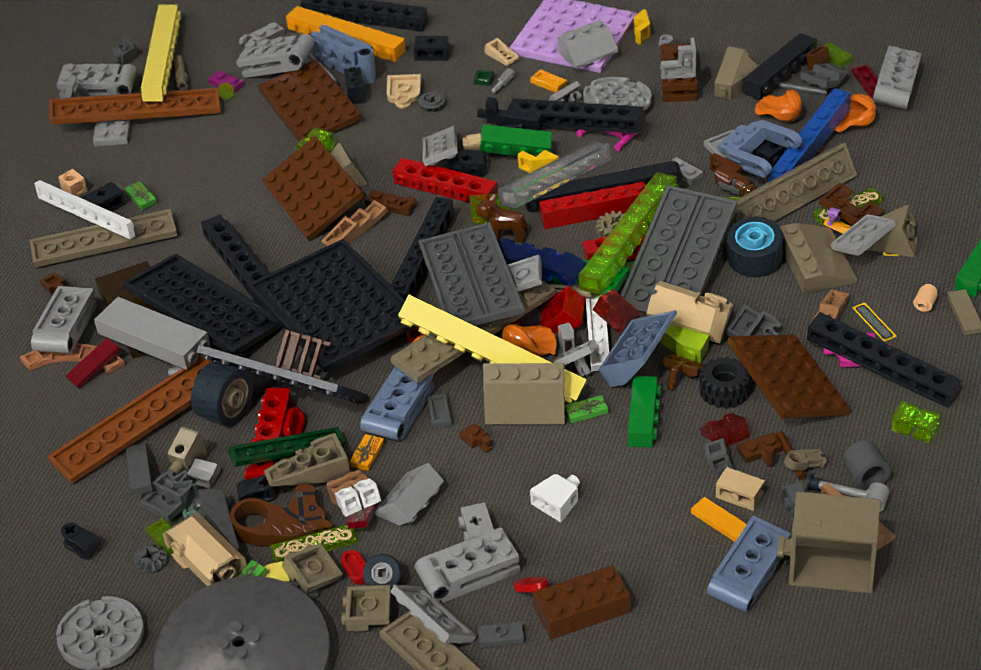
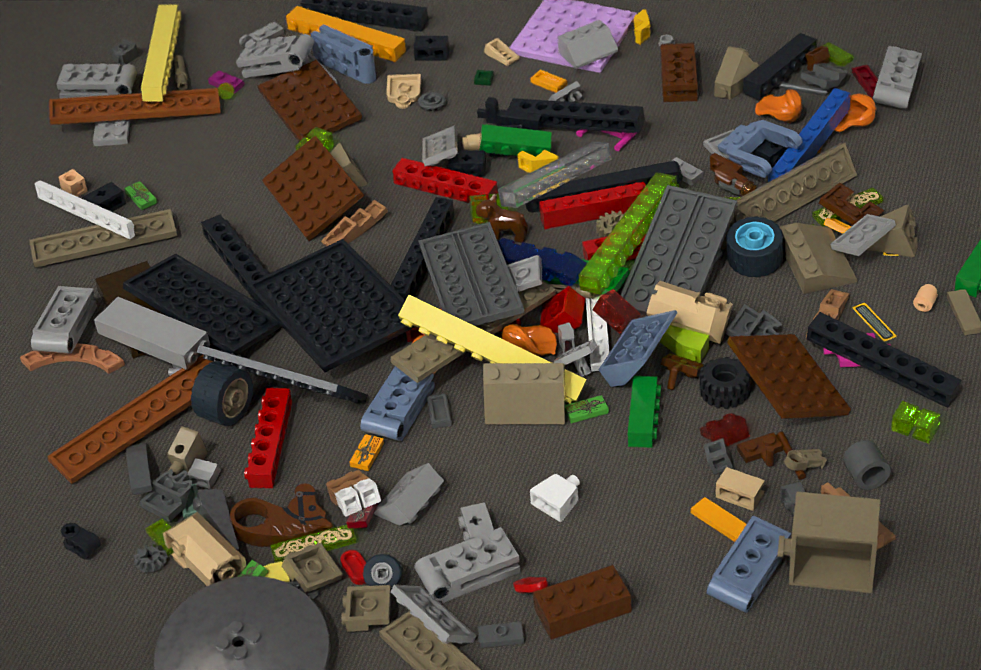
(51, 282): reddish brown plate -> none
(71, 87): light grey plate -> none
(92, 363): dark red tile -> none
(121, 639): light grey plate -> none
(256, 489): black piece -> none
(277, 447): dark green plate -> none
(289, 350): reddish brown plate -> none
(293, 422): red tile -> none
(315, 464): dark tan wedge -> none
(354, 85): black brick -> none
(392, 202): reddish brown plate -> none
(474, 436): reddish brown plate -> none
(503, 79): light grey axle -> none
(617, 92): light grey plate -> none
(684, 66): light grey panel -> none
(833, 215): medium lavender hand -> none
(875, 490): light grey piece -> none

